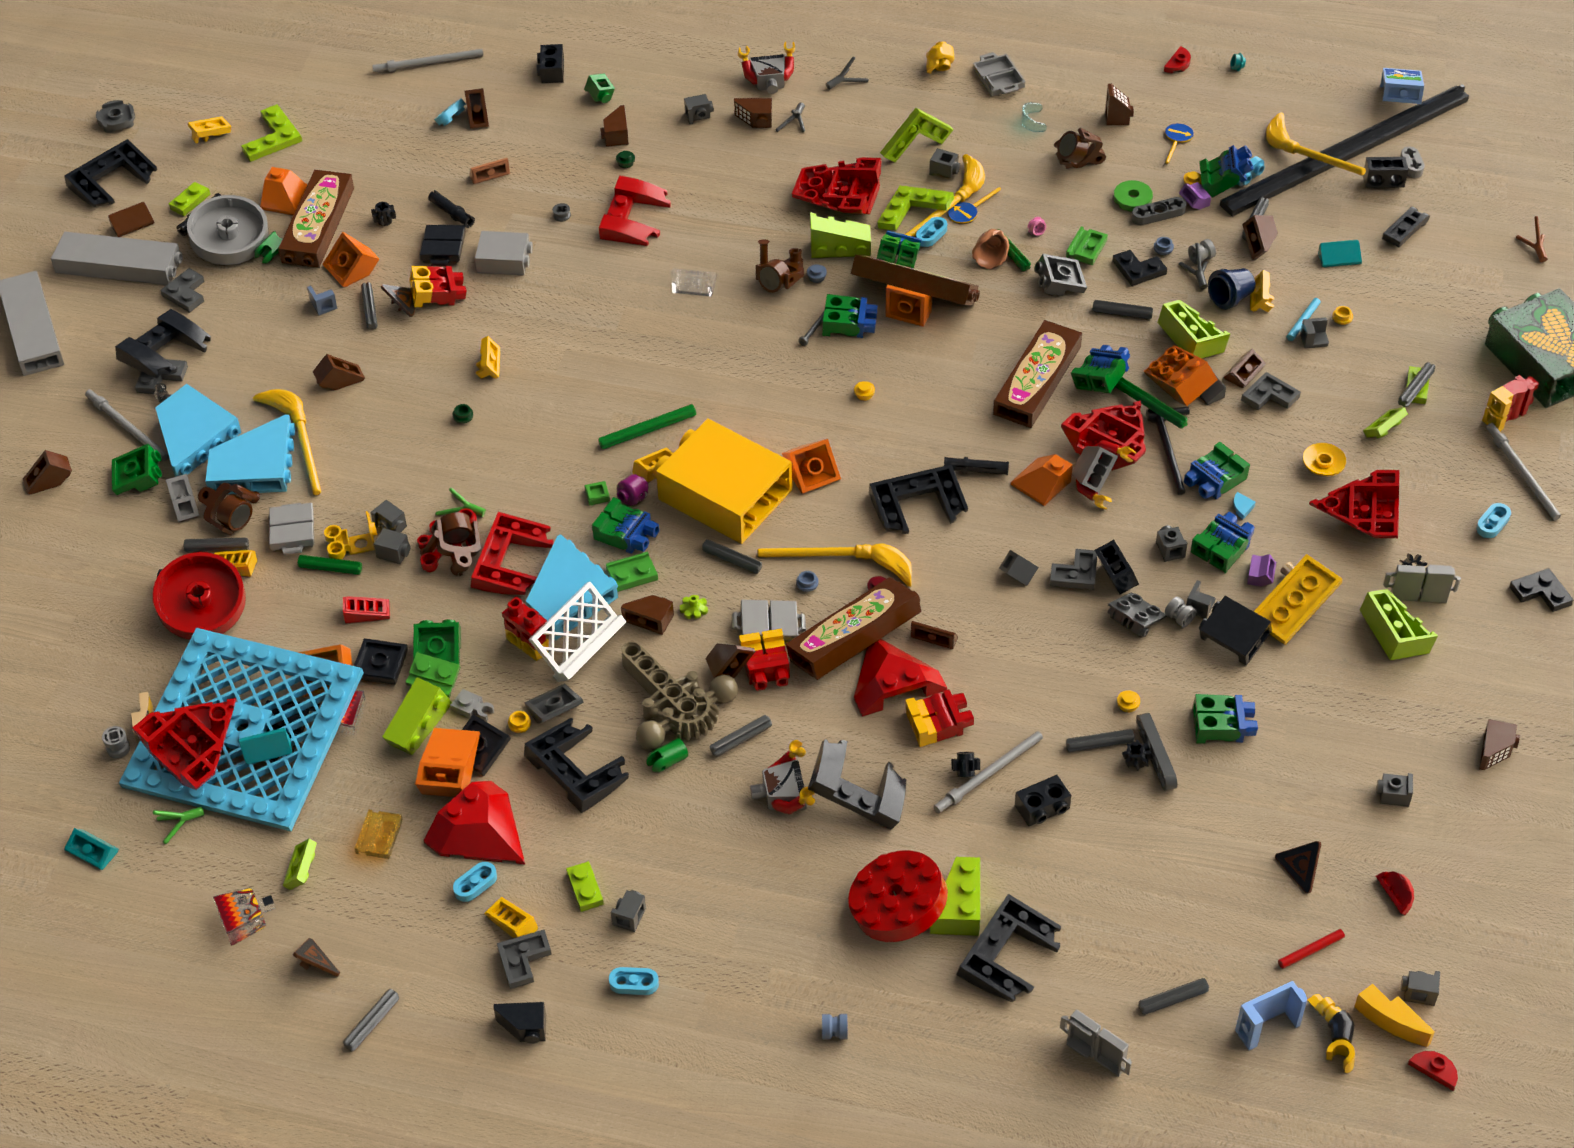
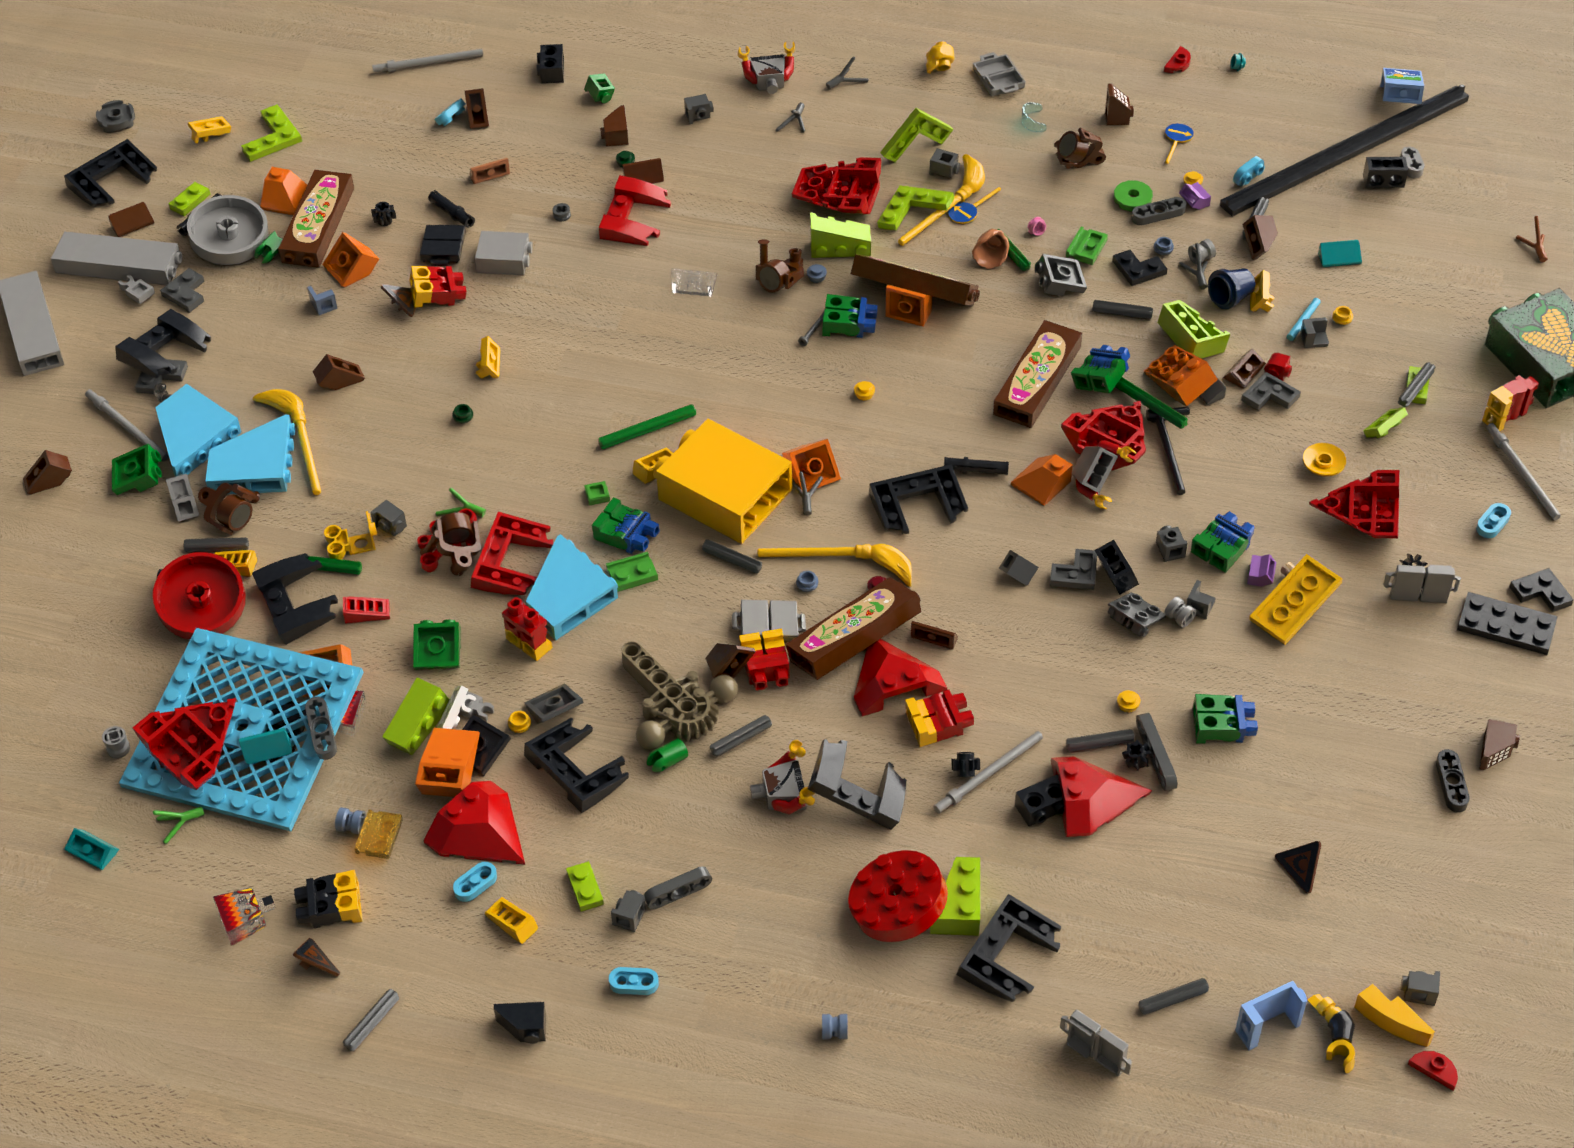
(138, 290): none -> light grey plate
(145, 708): tan slope -> none
(291, 527): light grey piece -> none
(291, 621): none -> black wedge
(299, 865): lime plate -> none
(327, 735): none -> dark grey beam
(329, 900): none -> black hips
(349, 820): none -> sand blue wheel
(369, 305): dark grey axle -> none
(381, 660): black plate -> none
(392, 546): dark grey brick -> none
(435, 671): bright green plate -> none
(457, 701): none -> white plate
(516, 954): dark grey plate -> none
(592, 642): white fence -> none
(632, 490): magenta head -> none
(647, 170): none -> reddish brown slope
(649, 613): reddish brown slope -> none
(677, 887): none -> dark grey beam
(693, 607): lime plant -> none
(754, 111): reddish brown slope -> none
(806, 497): none -> dark grey plant
(899, 244): green hips -> none
(932, 231): medium azure plate -> none
(1092, 795): none -> wedge
(1217, 472): hips -> none
(1225, 170): hips -> none
(1236, 628): black panel -> none
(1243, 505): medium azure tile -> none
(1279, 139): yellow piece -> none
(1279, 366): none -> red plate
(1311, 948): red bar -> none
(1394, 627): lime wedge -> none
(1395, 789): dark grey brick -> none
(1399, 890): red plate -> none
(1405, 226): black plate -> none
(1450, 789): none -> black beam
(1507, 623): none -> plate

